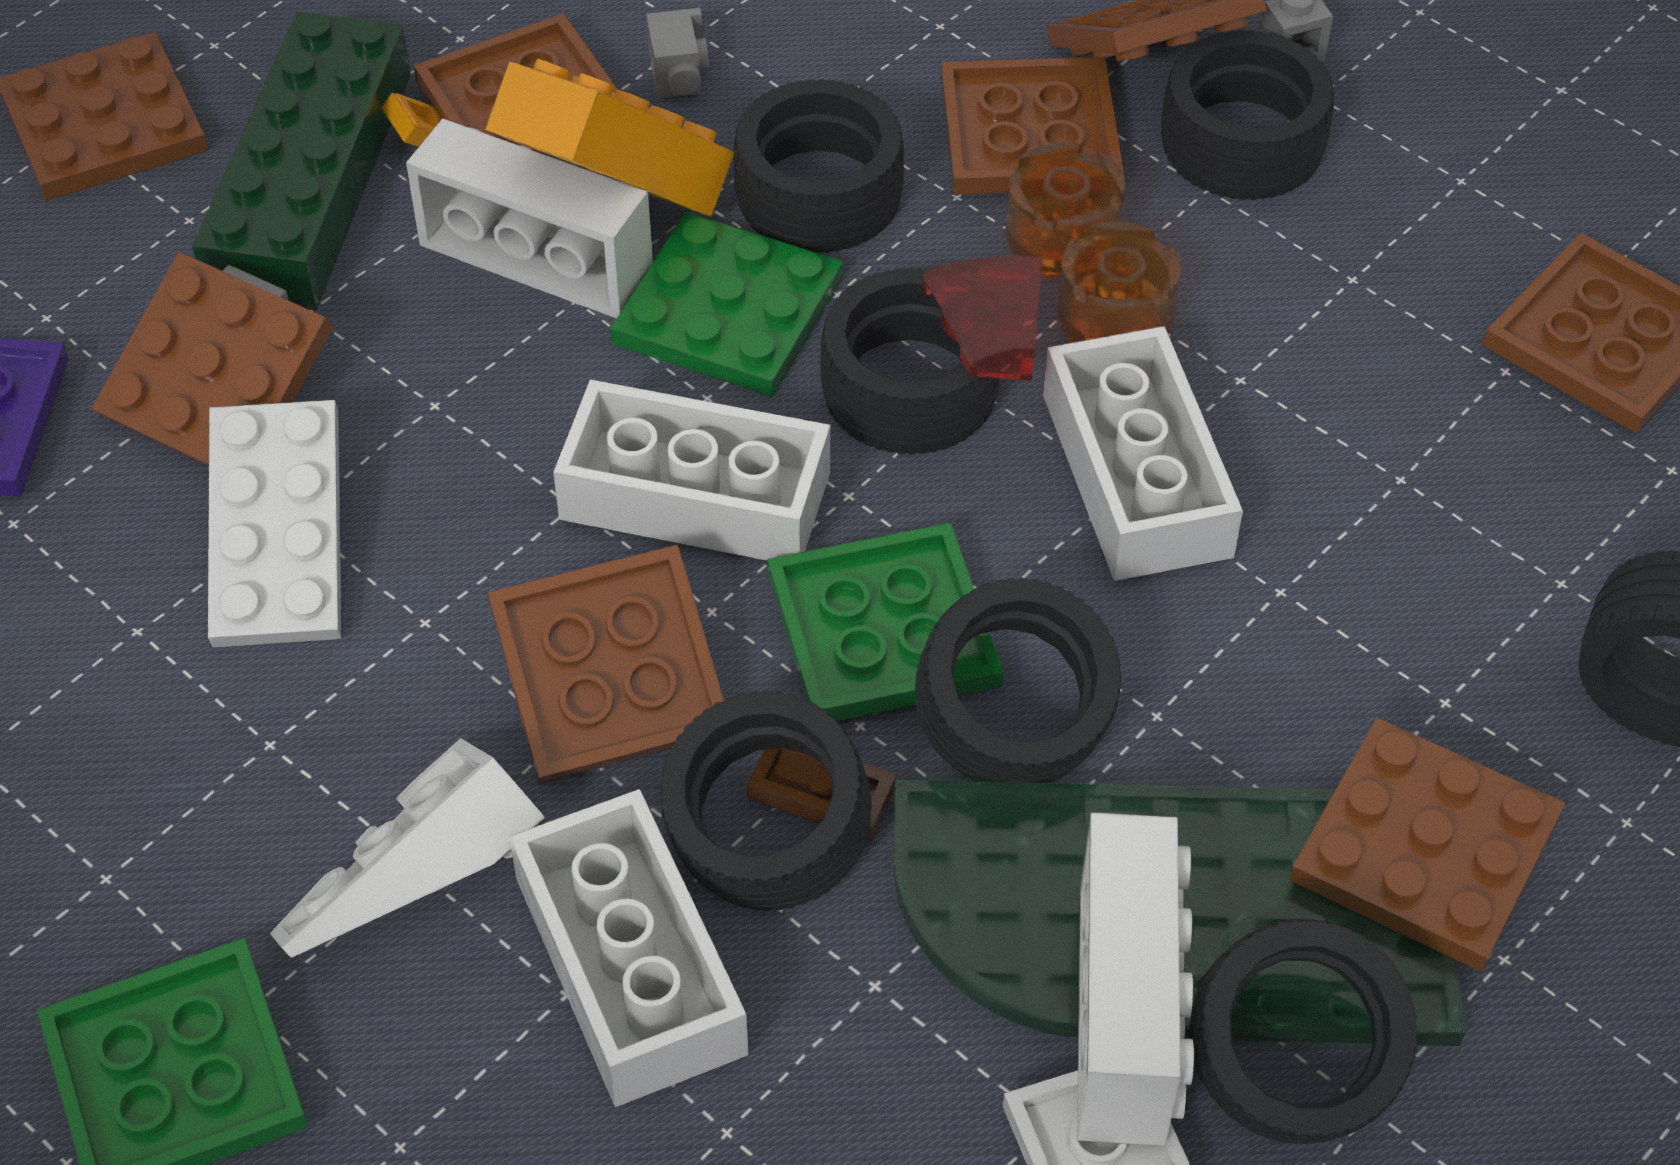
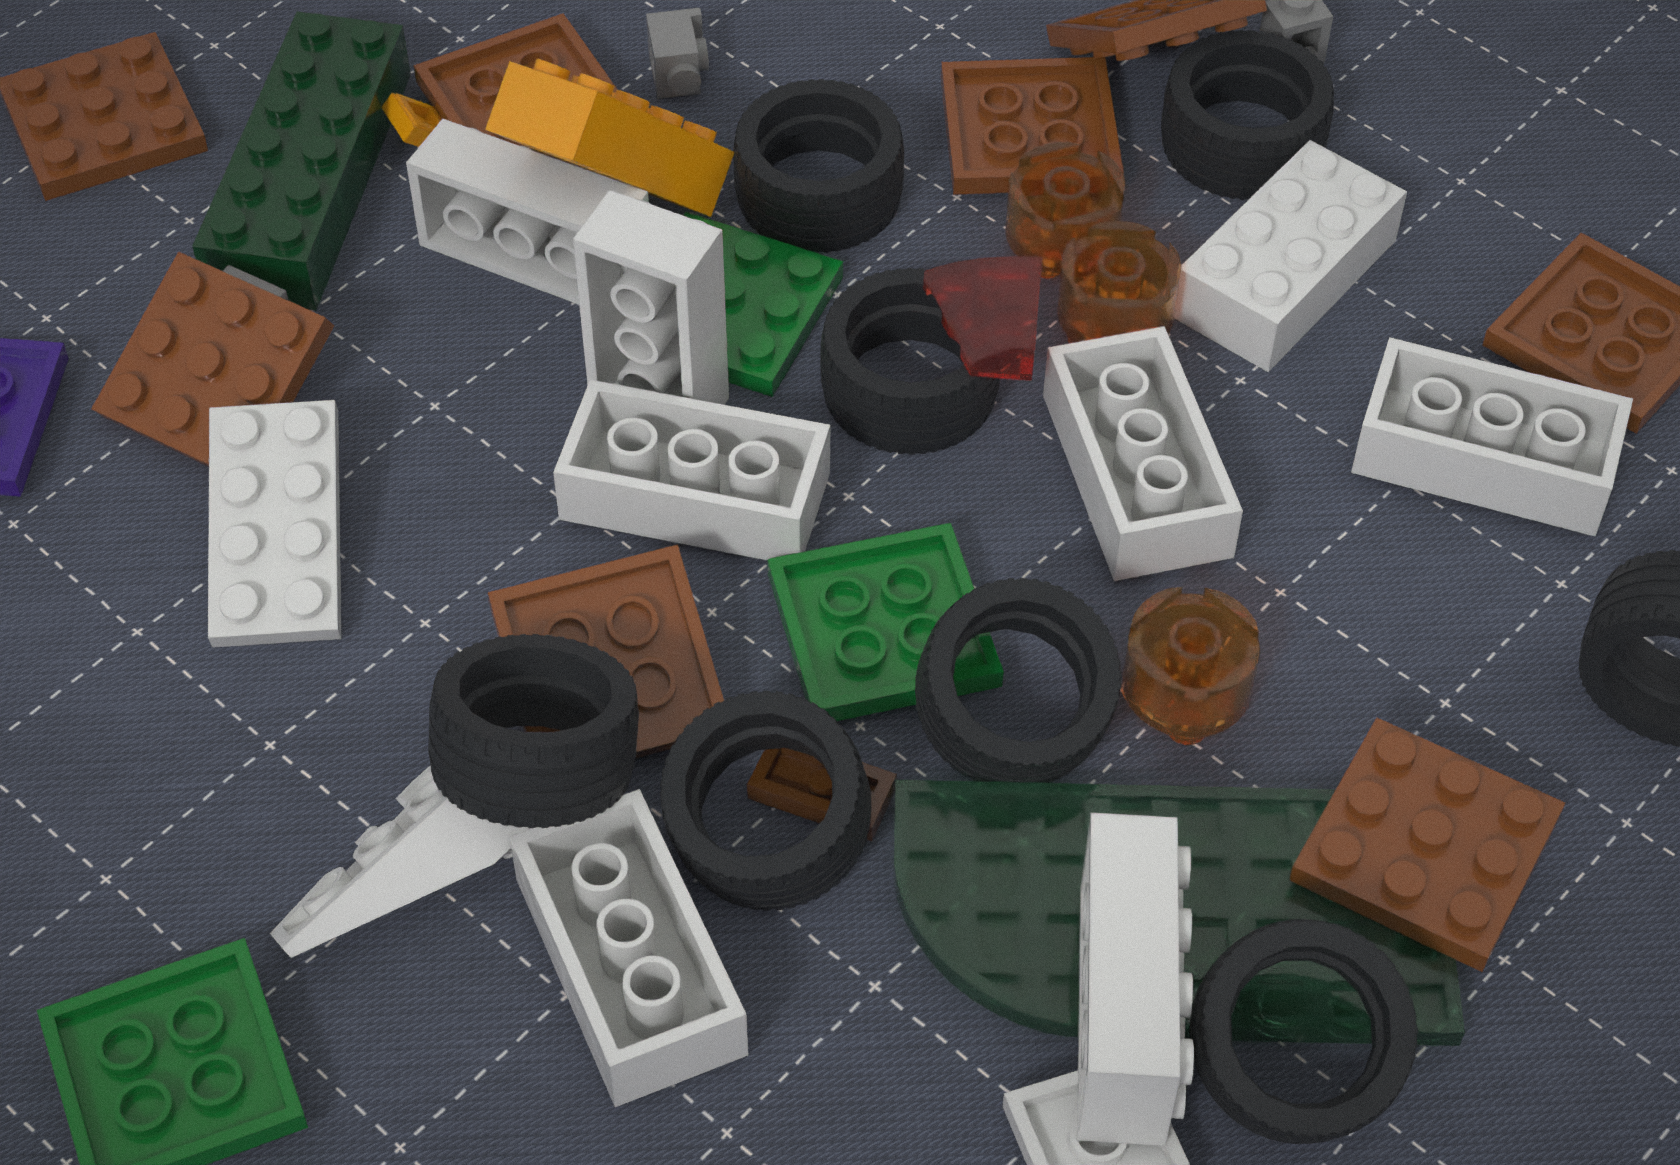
(533, 775): none -> black tyre
(652, 300): none -> white brick
(1190, 663): none -> clear orange brick
(1288, 255): none -> white brick
(1492, 436): none -> white brick

